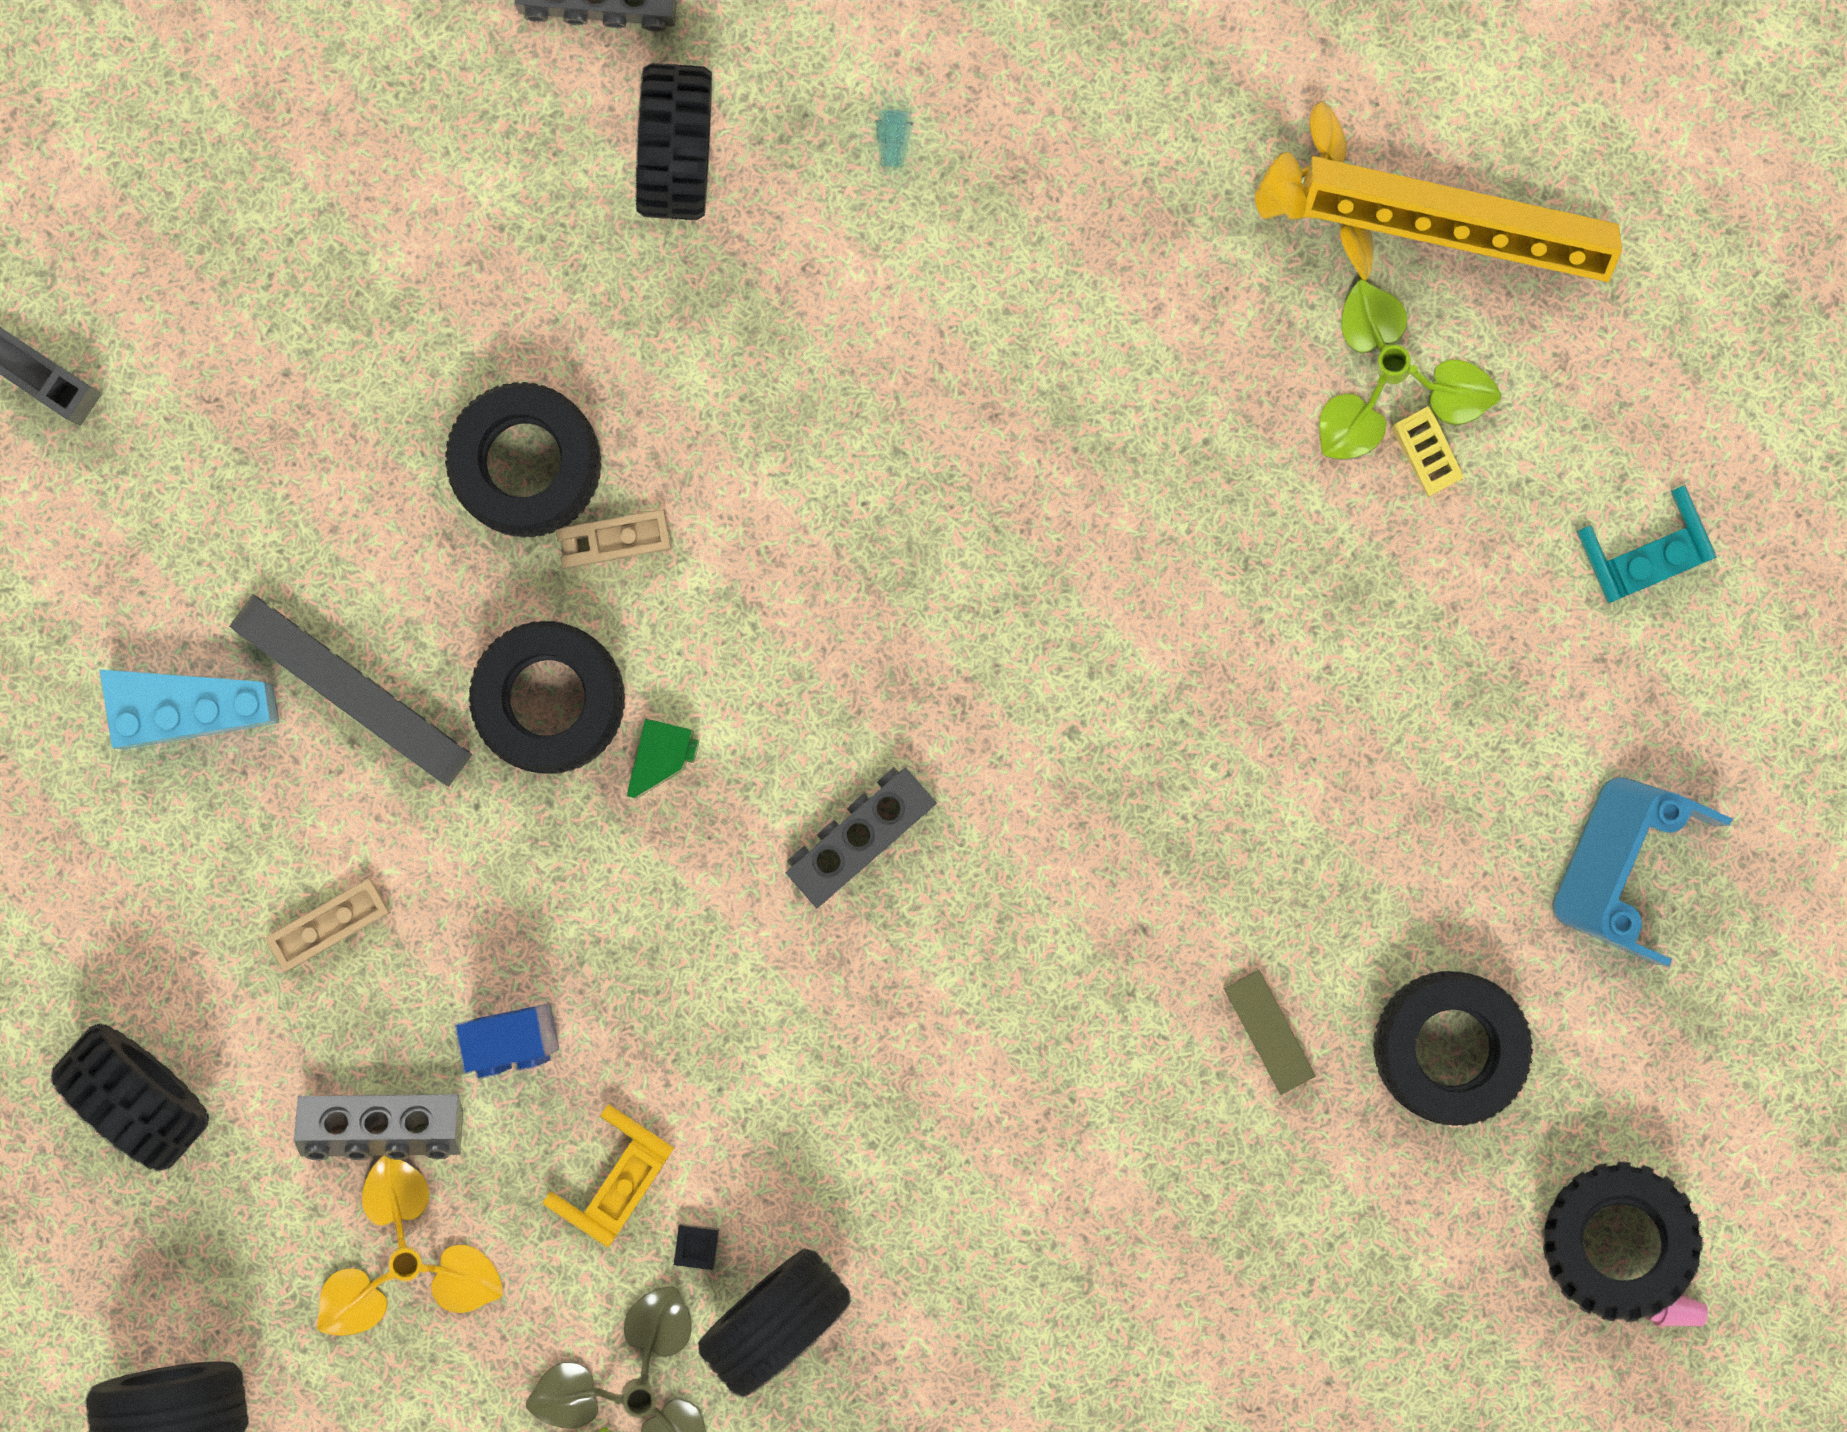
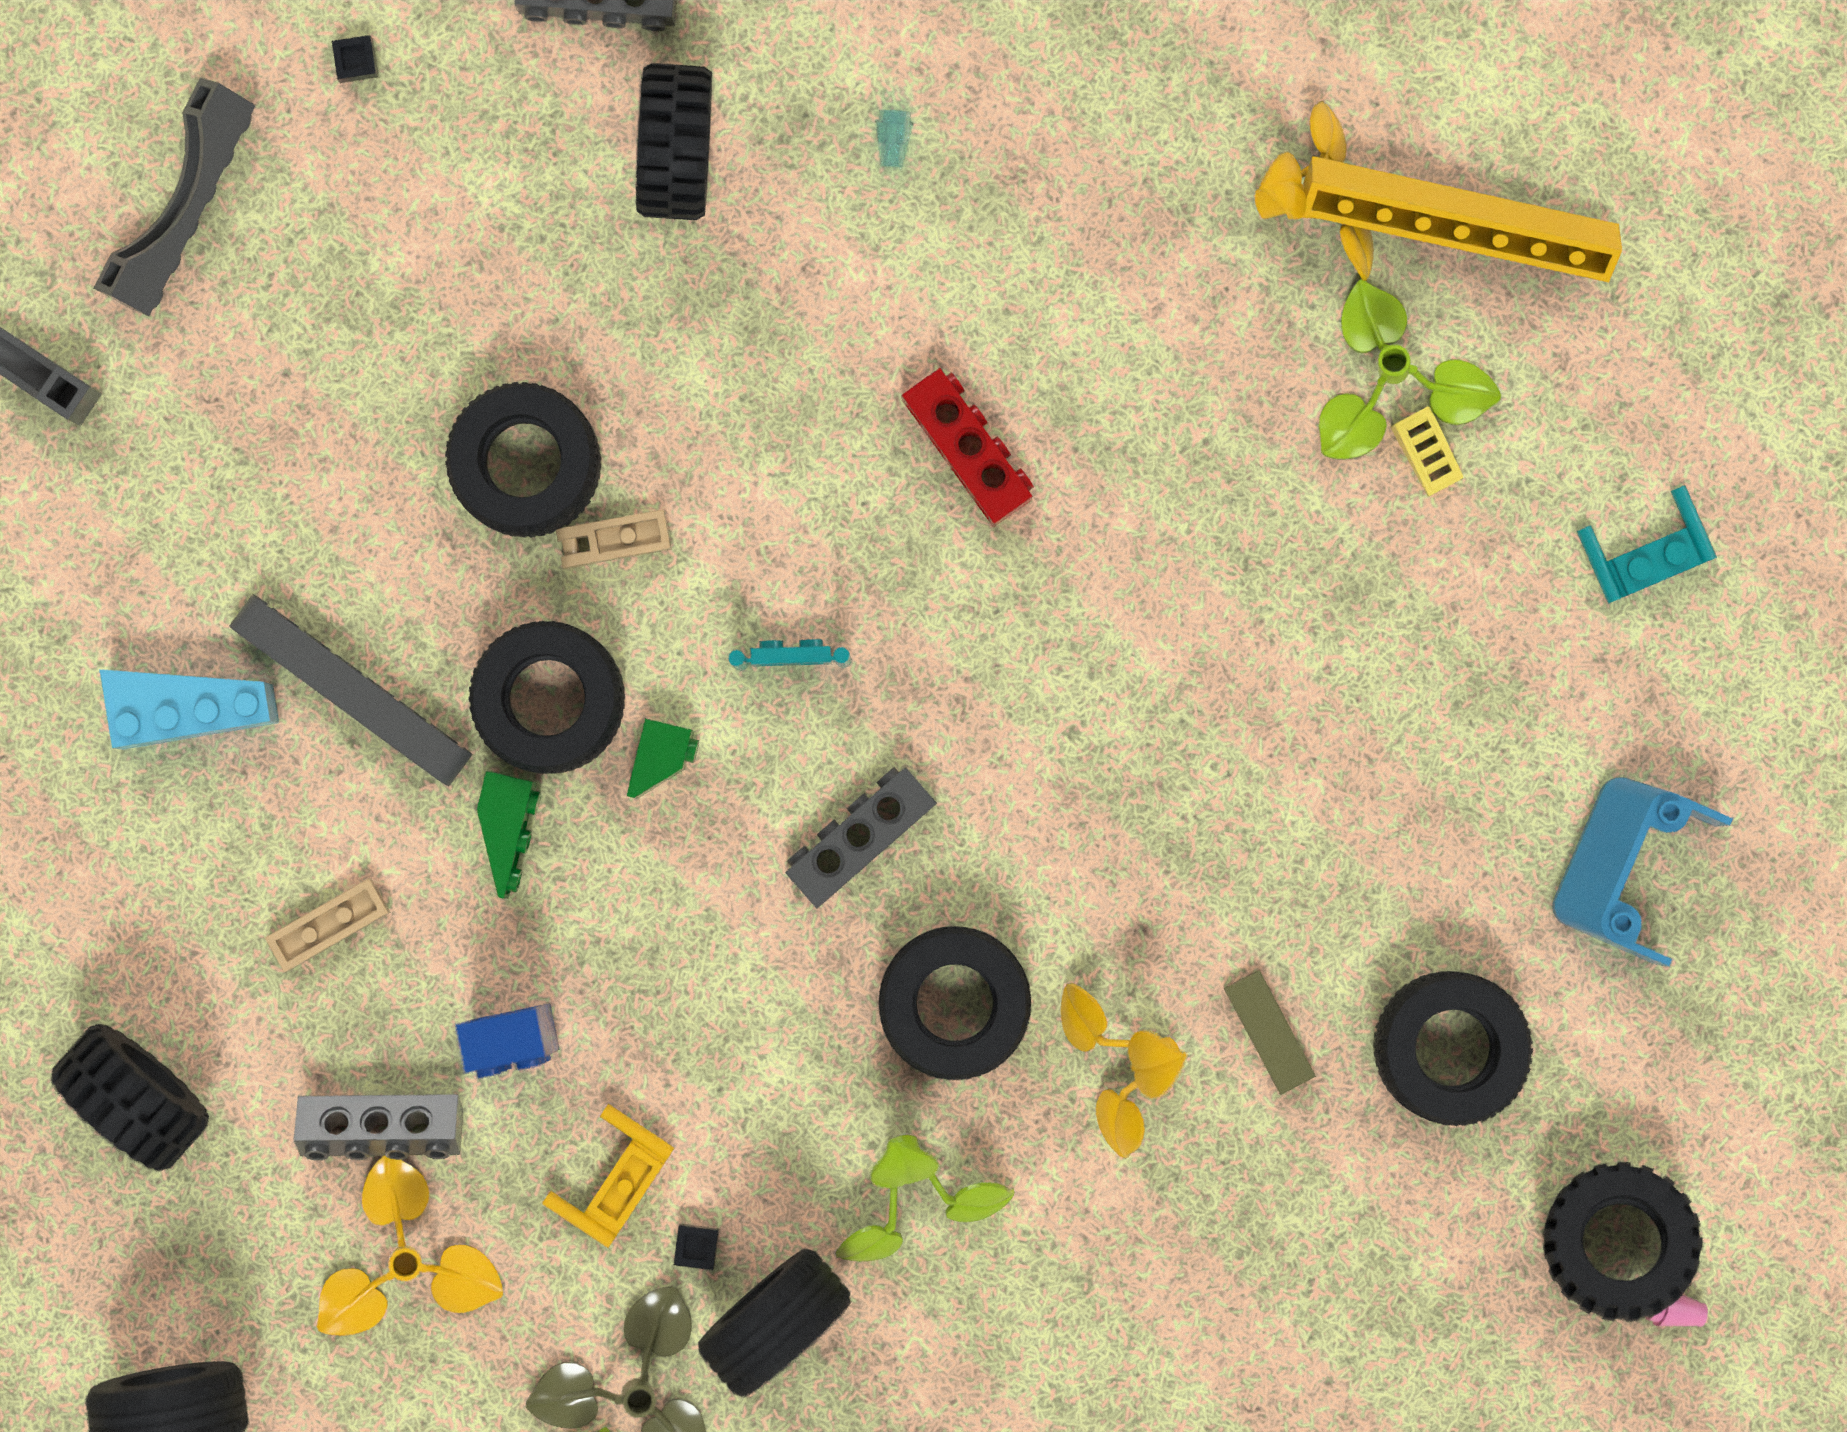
(212, 127): none -> dark grey arch
(355, 59): none -> black plate
(503, 818): none -> green slope
(774, 654): none -> teal plate
(907, 1164): none -> lime plant
(944, 389): none -> red brick
(961, 1057): none -> black tyre
(1153, 1060): none -> yellow plant

